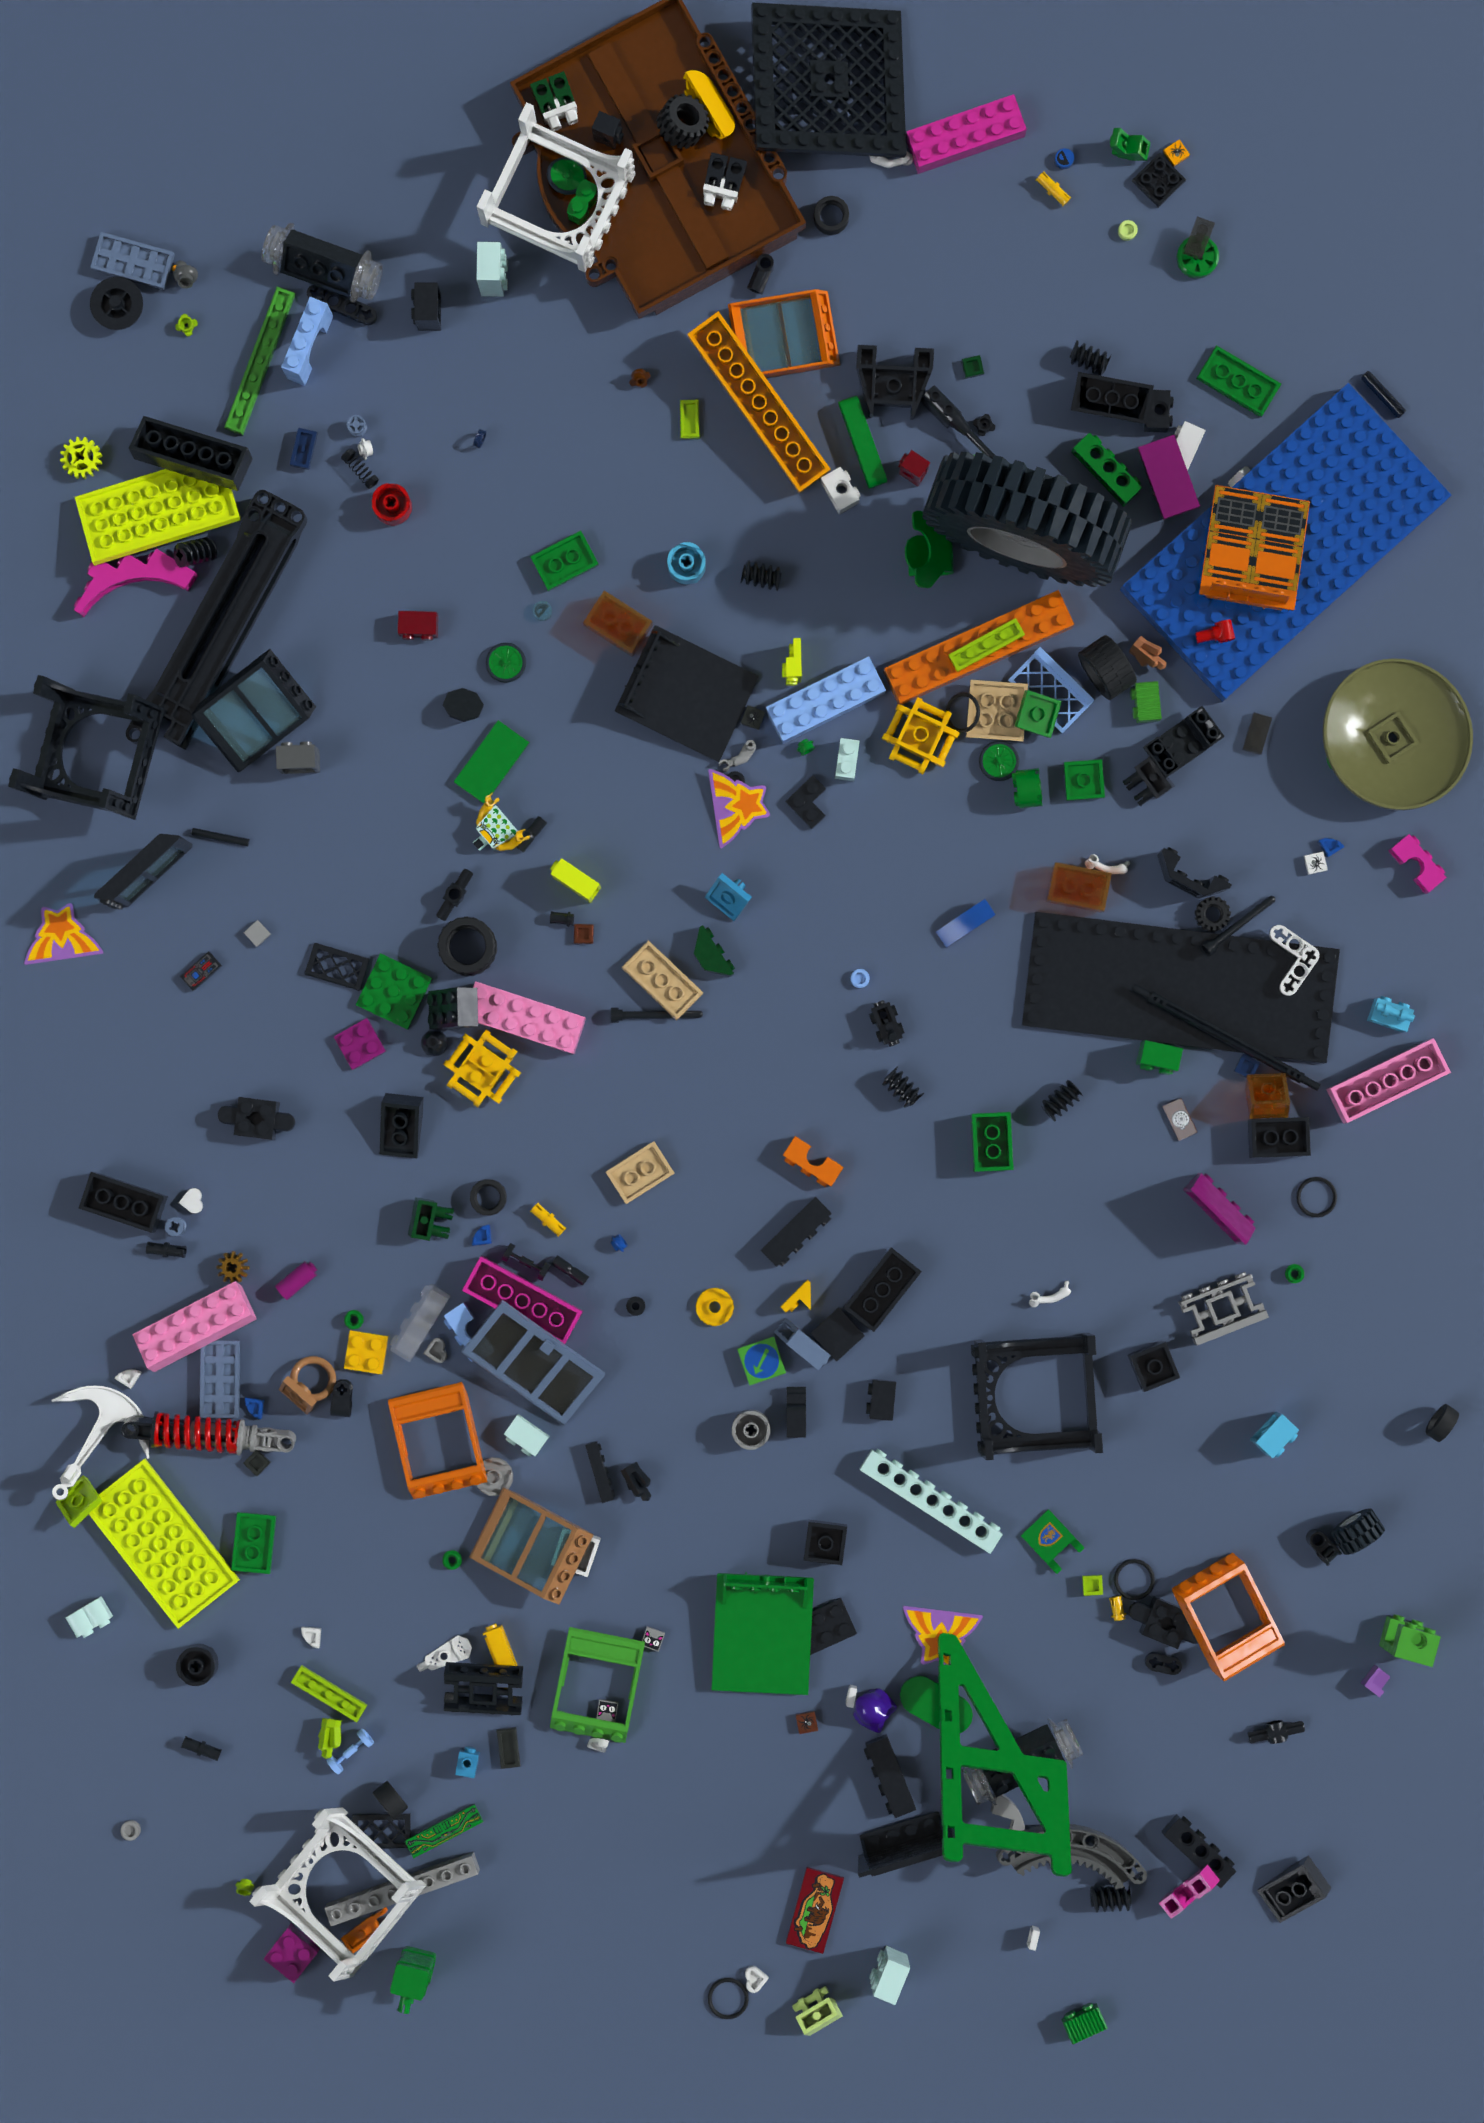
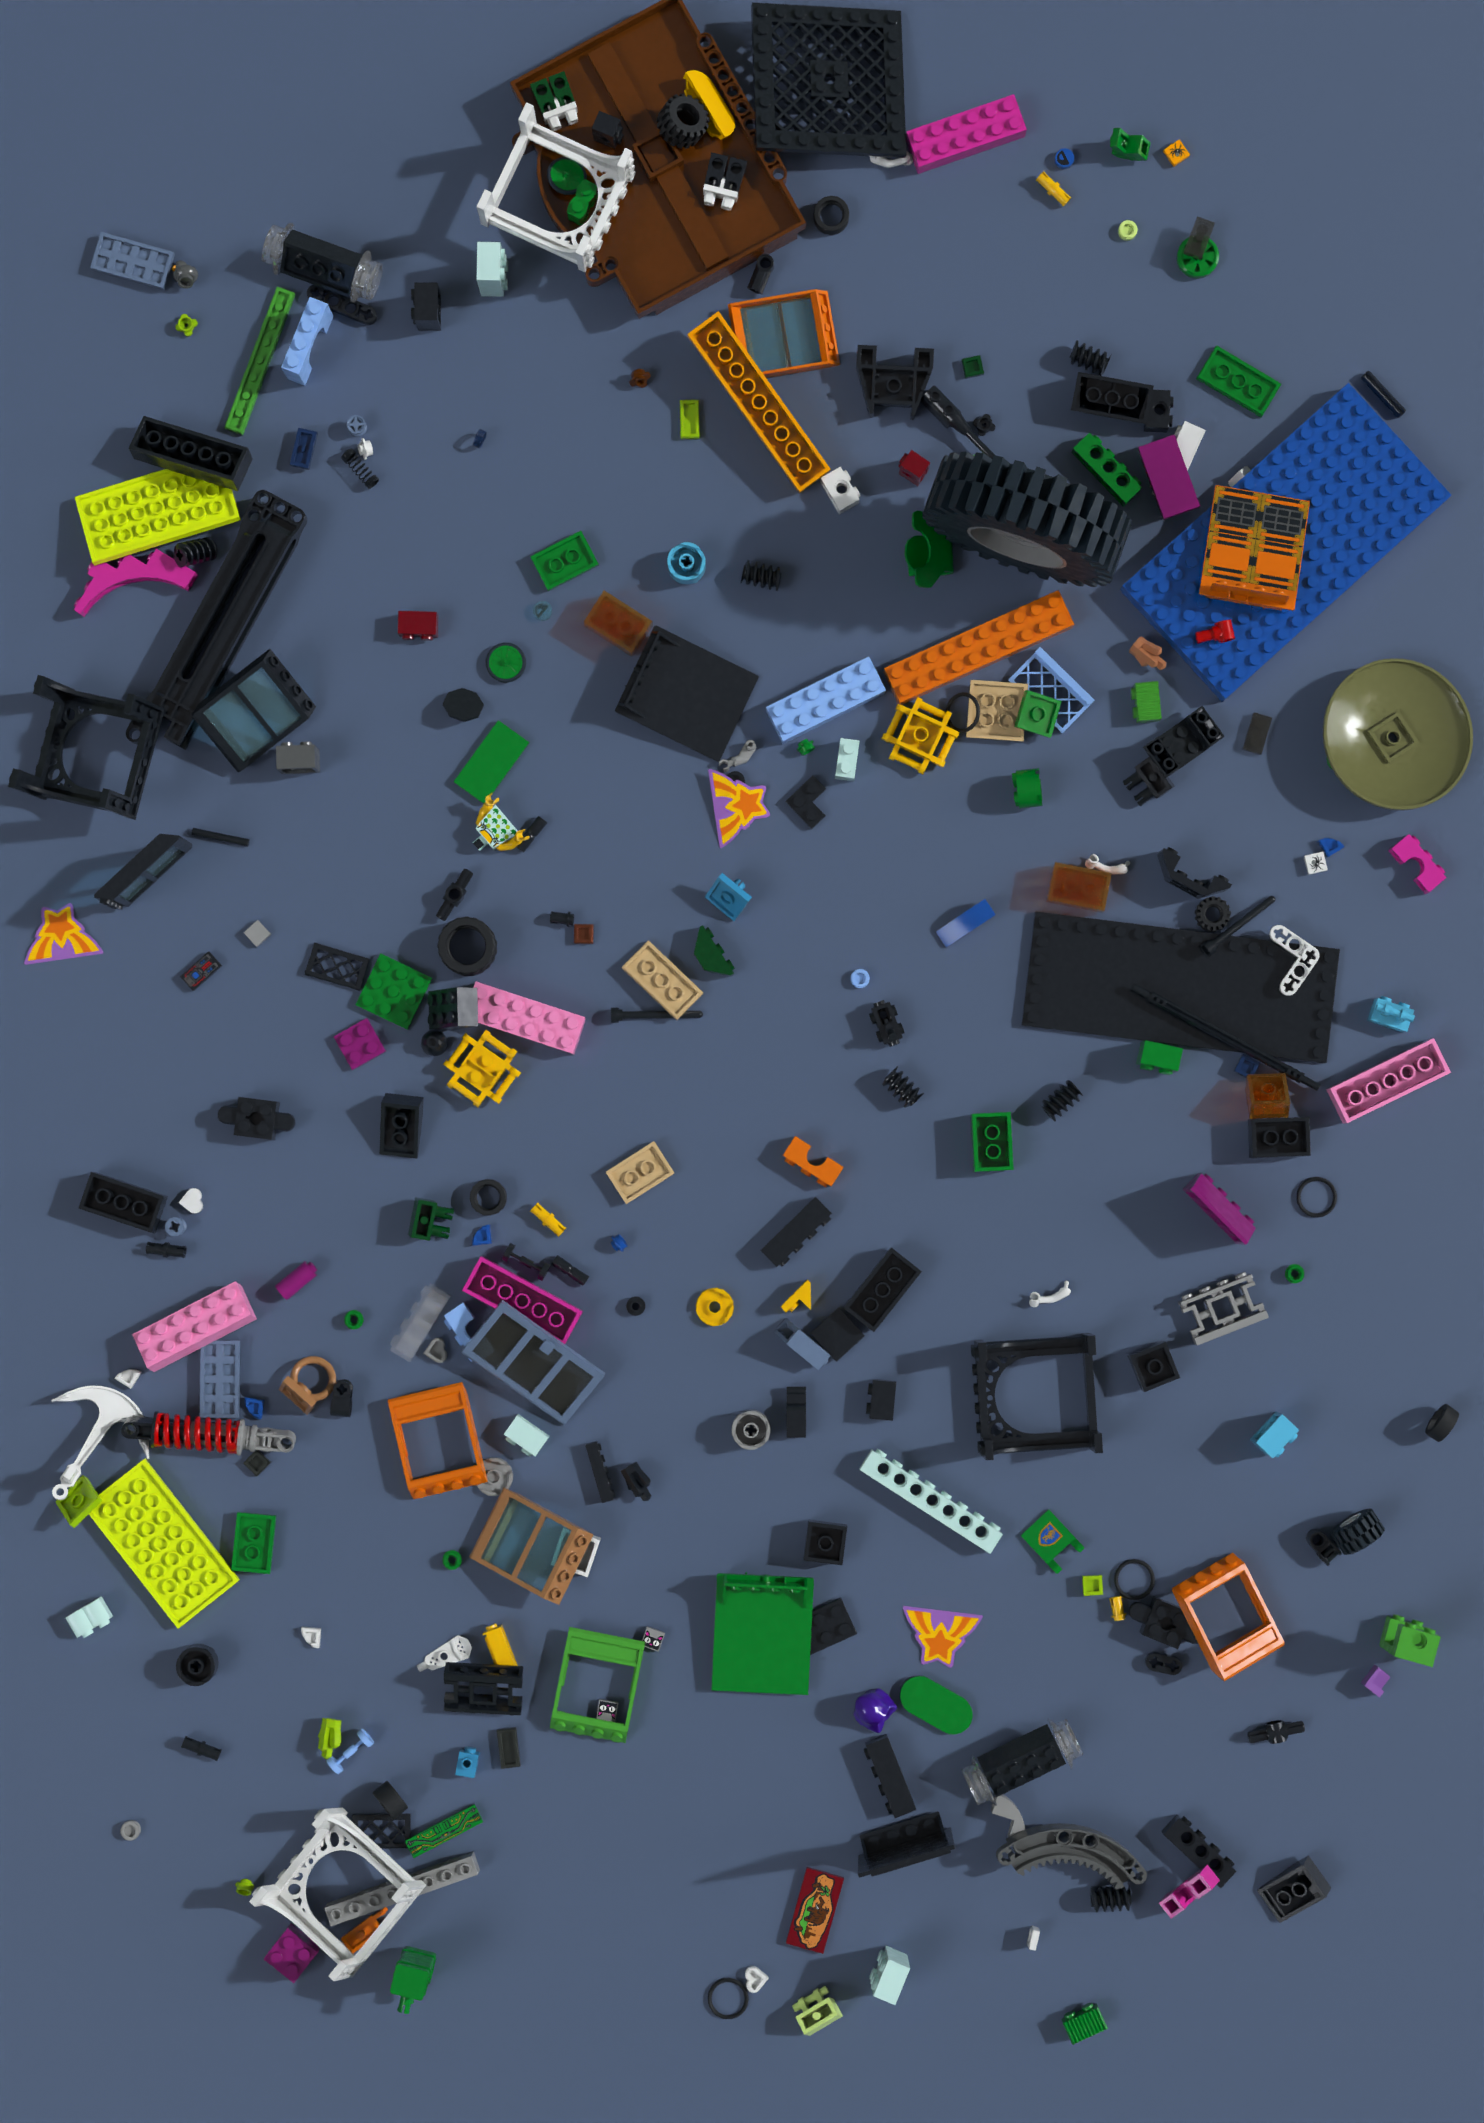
(77, 464): neon yellow gear -> none
(116, 303): black wheel -> none
(233, 1260): pearl gold gear -> none
(329, 1693): lime plate -> none
(366, 1352): yellow plate -> none
(397, 495): red brick -> none
(575, 880): neon yellow brick -> none
(598, 1744): white tile -> none
(753, 717): pearl dark grey tile -> none
(761, 1360): piece -> none
(792, 667): neon yellow plate -> none
(806, 1722): copper tile -> none
(851, 1695): white tile -> none
(862, 442): green beam -> none
(986, 645): lime plate -> none
(998, 761): green wheel -> none
(1049, 1807): green piece -> none
(1084, 780): green plate -> none
(1107, 667): black tyre -> none
(1158, 180): black tile -> none
(1179, 1119): slope -> none

